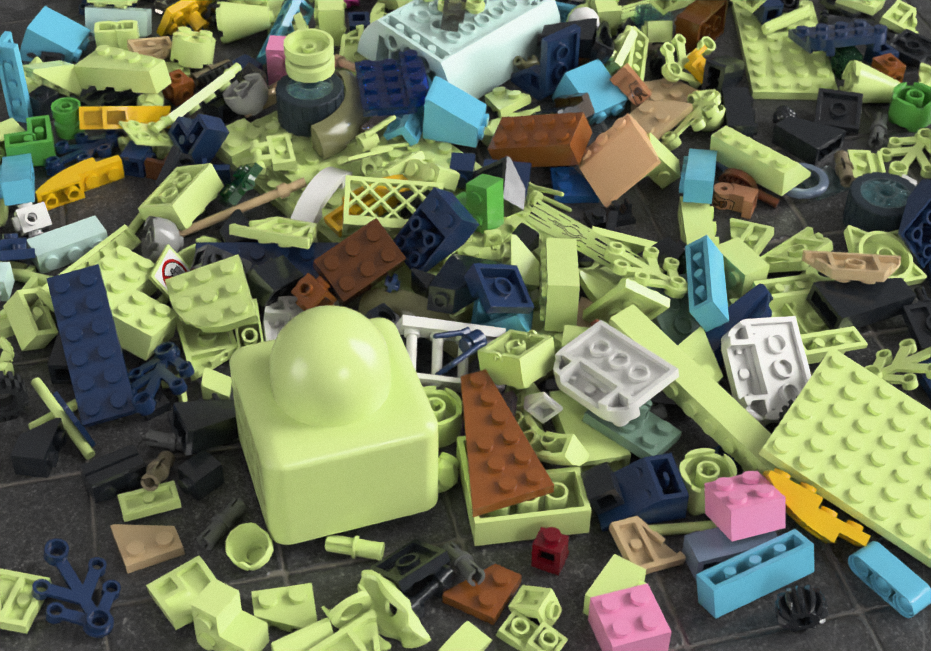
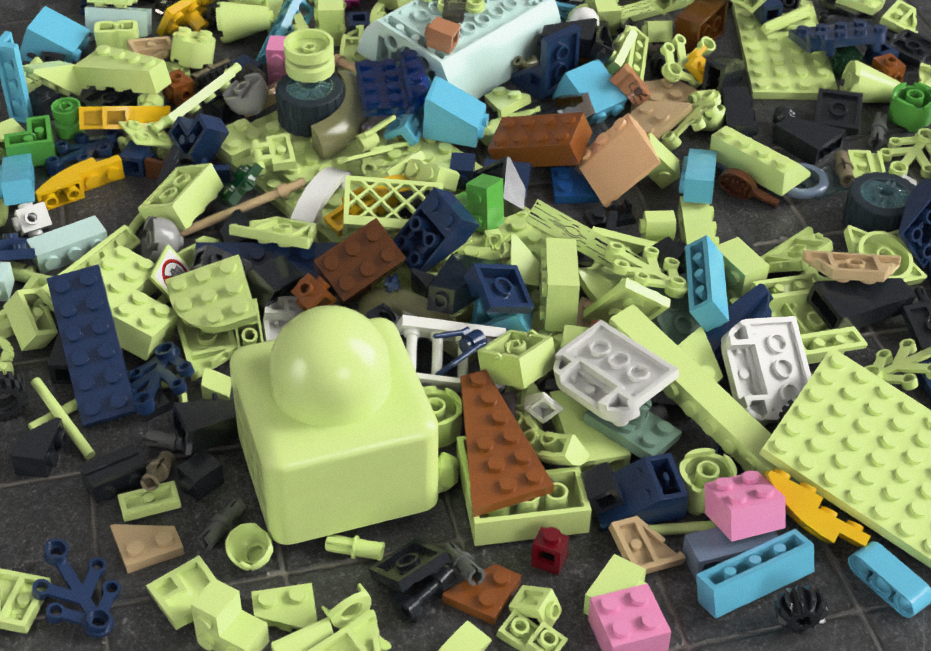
(74, 419): dark blue piece -> none
(405, 624): yellowish green piece -> none
(442, 35): none -> nougat brick
(527, 236): black slope -> none
(534, 193): yellowish green plant -> none
(647, 12): clear light blue piece -> none
(657, 225): none -> yellowish green brick
(735, 198): nougat leg -> none
(751, 233): yellowish green wing -> none

